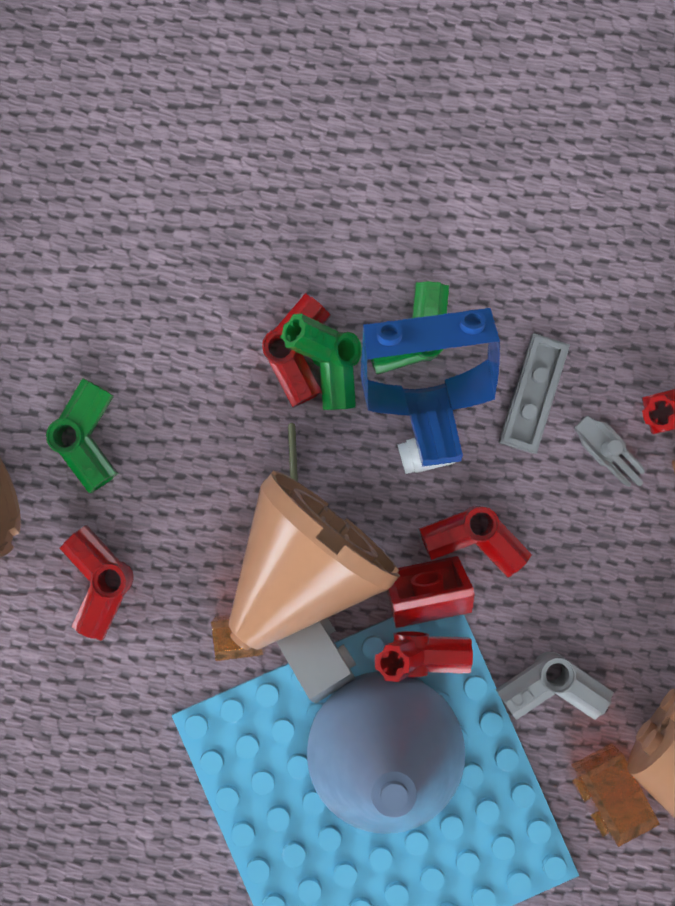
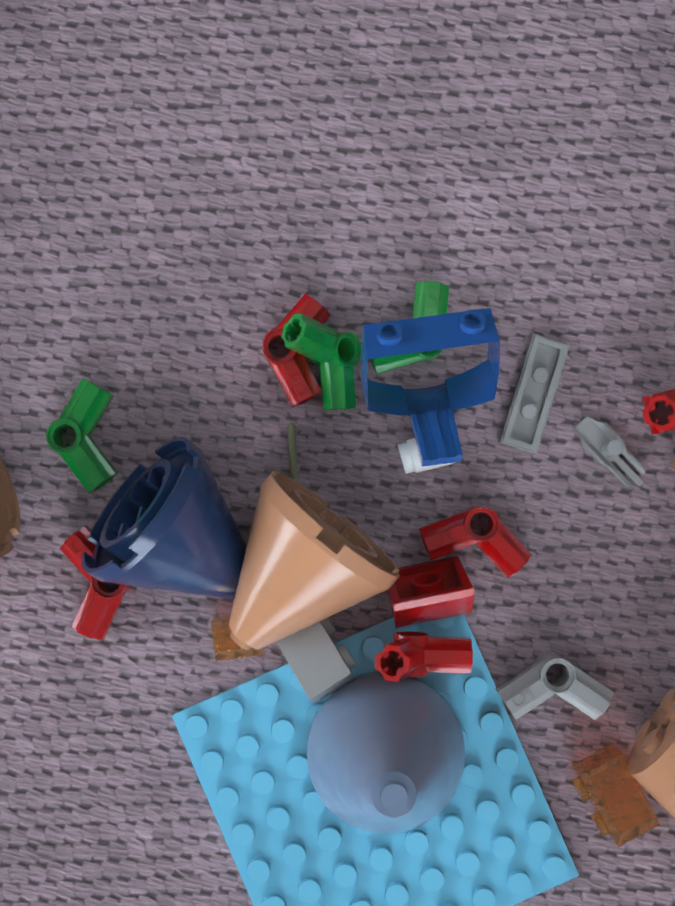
(169, 529): none -> dark blue cone

